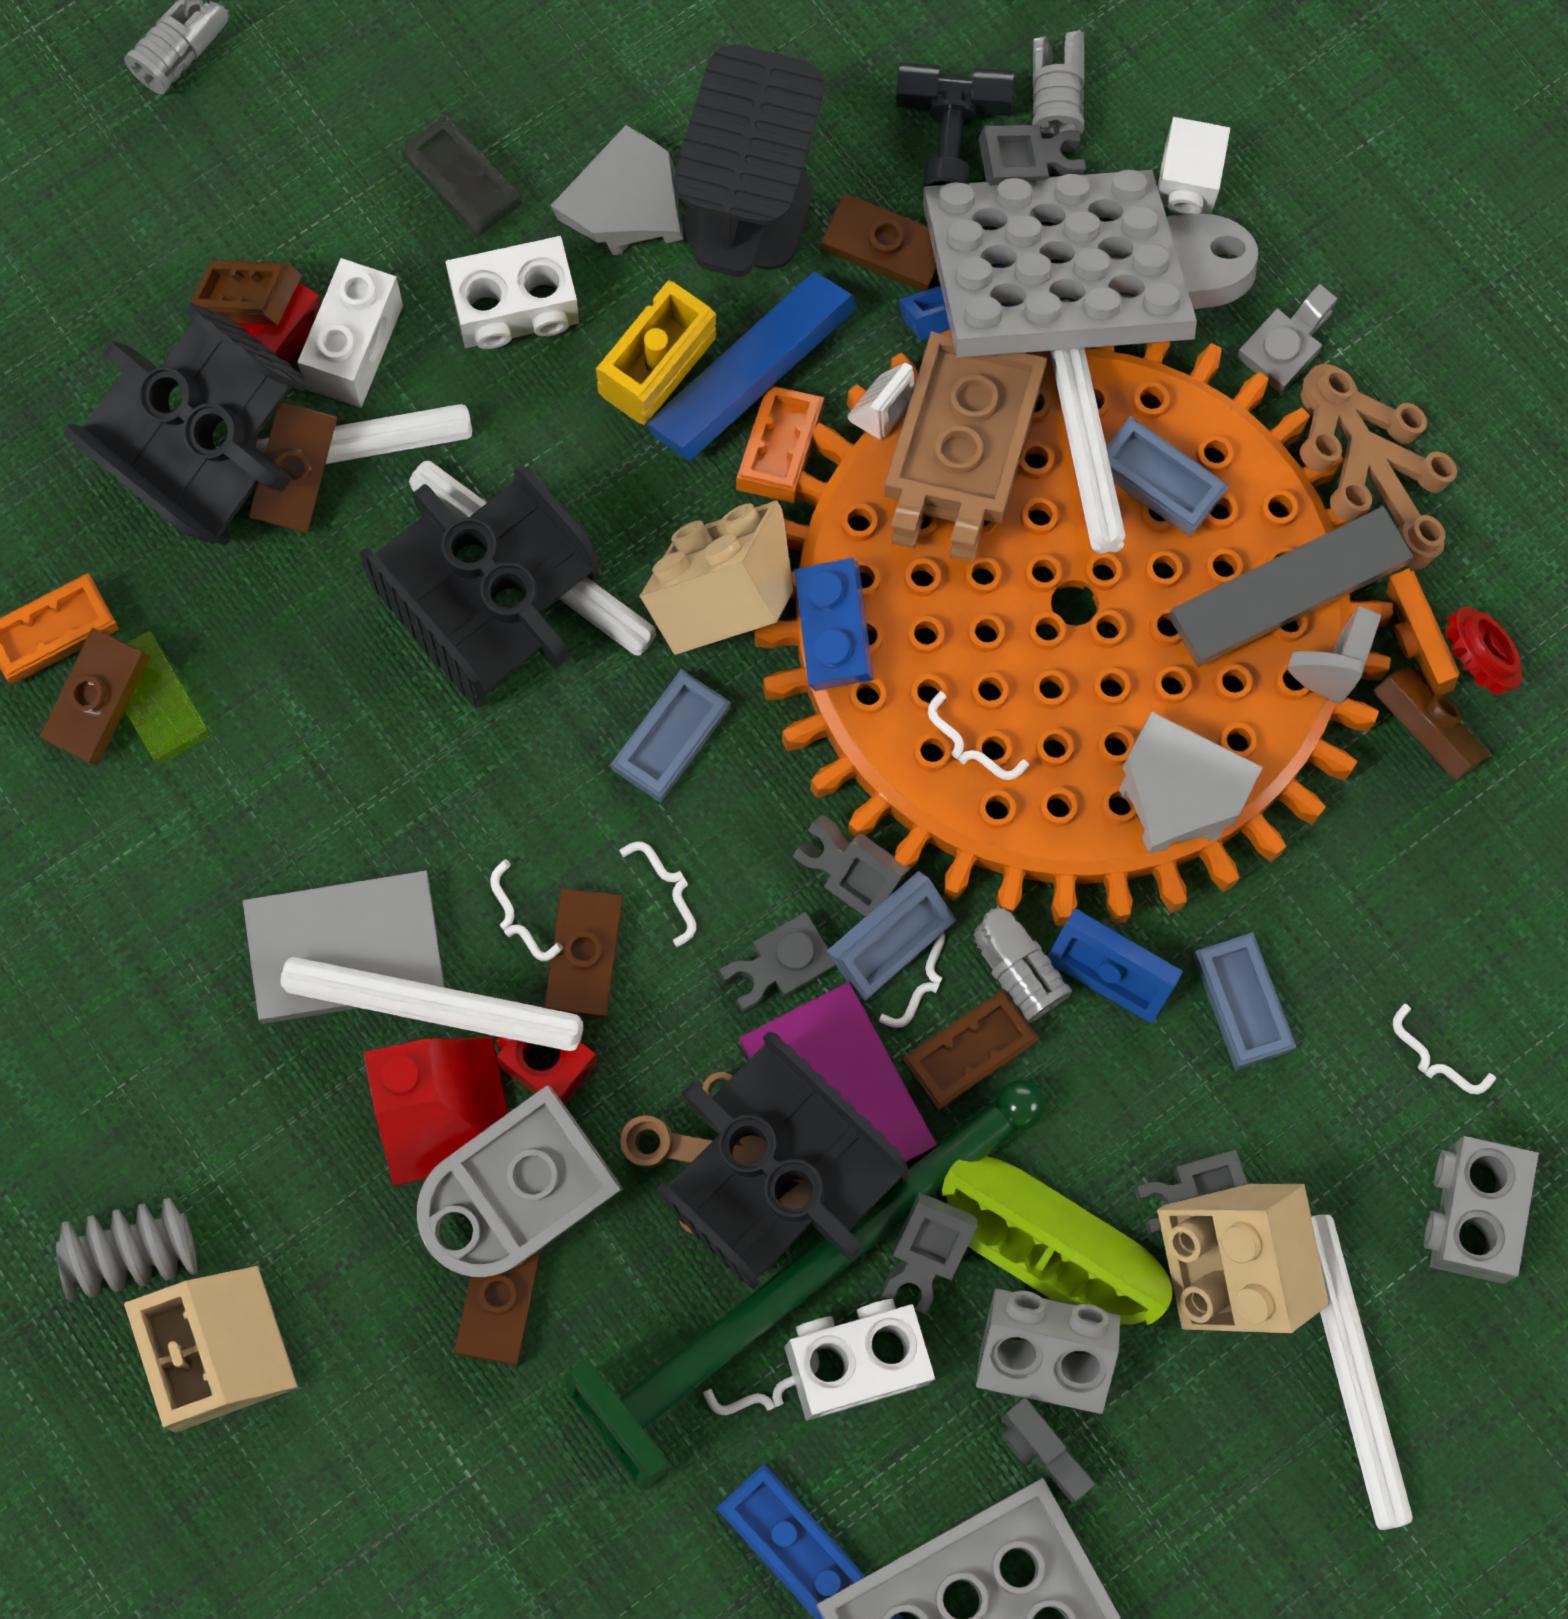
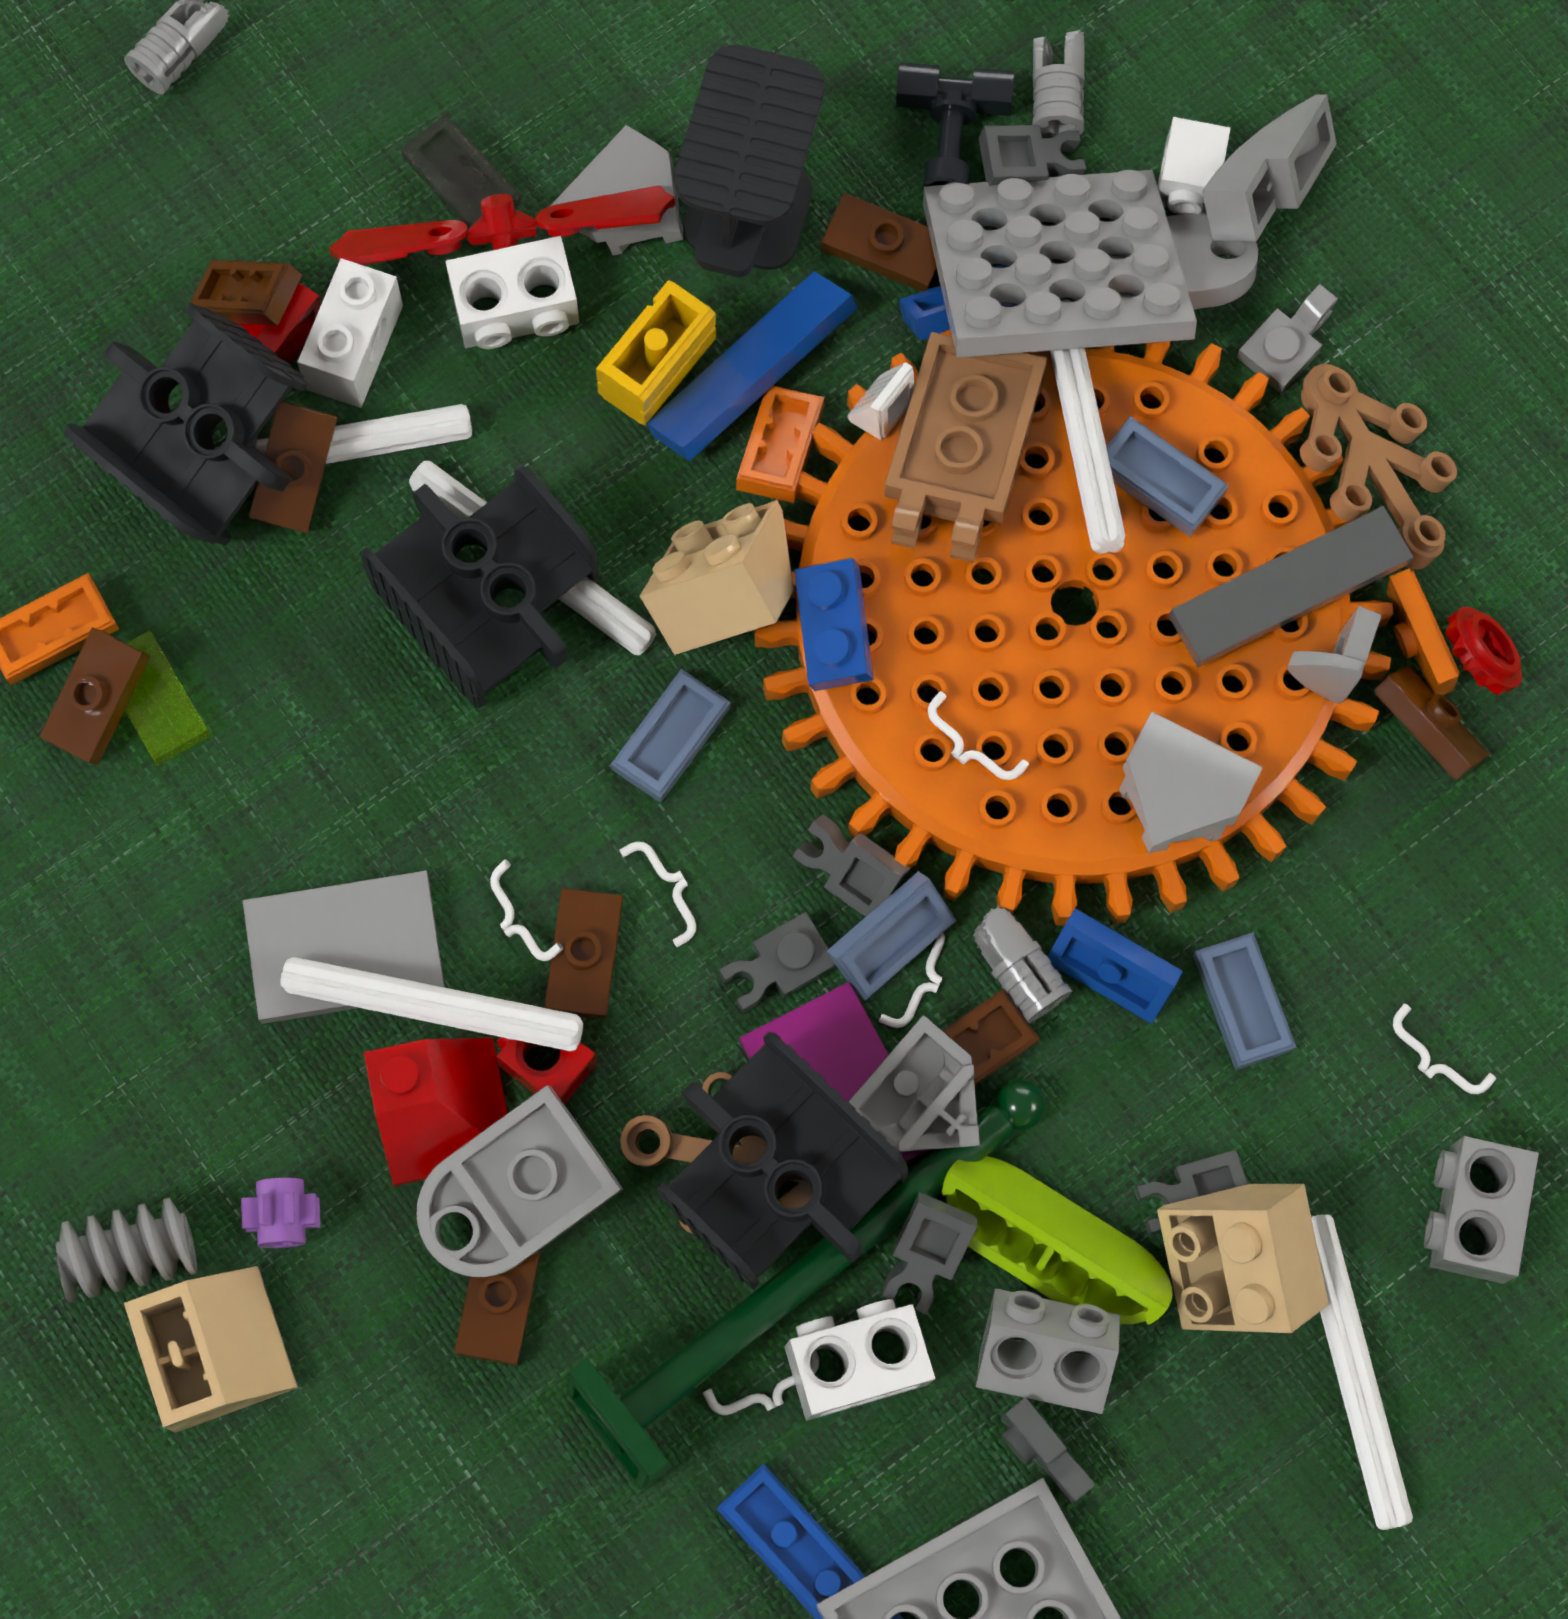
(280, 1213): none -> medium lavender gear
(504, 225): none -> red piece
(922, 1093): none -> light grey slope
(1270, 171): none -> light grey slope

